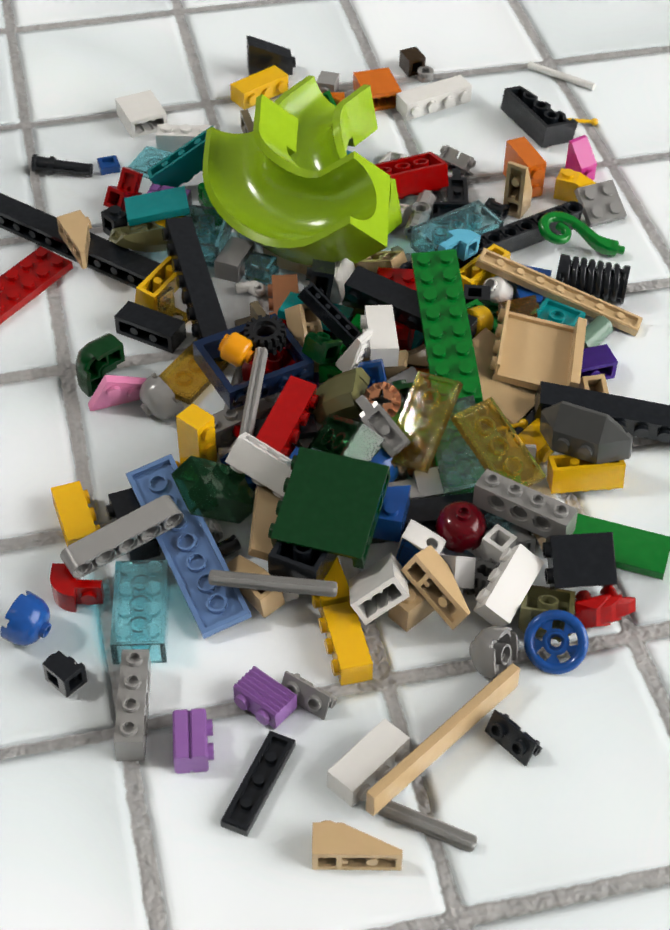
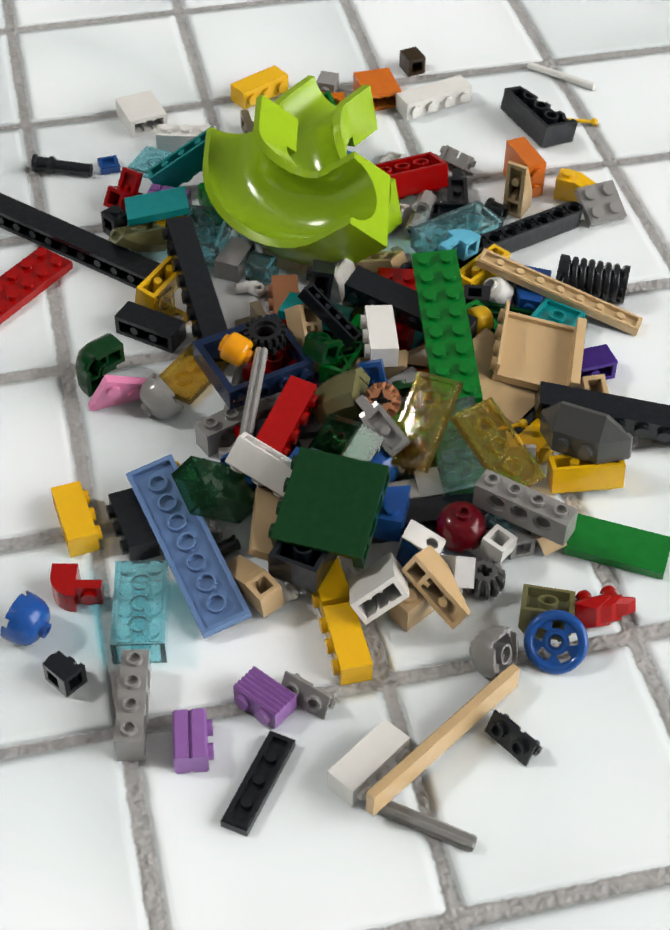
(75, 233): tan slope -> none
(121, 536): light grey beam -> none
(196, 434): yellow brick -> none
(266, 54): black slope -> none
(273, 583): light grey axle -> none
(346, 848): tan slope -> none
(355, 352): white slope -> none
(425, 74): light grey bush -> none
(508, 585): white brick -> none
(525, 305): clear orange piece -> none
(580, 560): black panel -> none
(581, 157): slope -> none
(597, 331): sand green brick -> none
(598, 243): green plant -> none

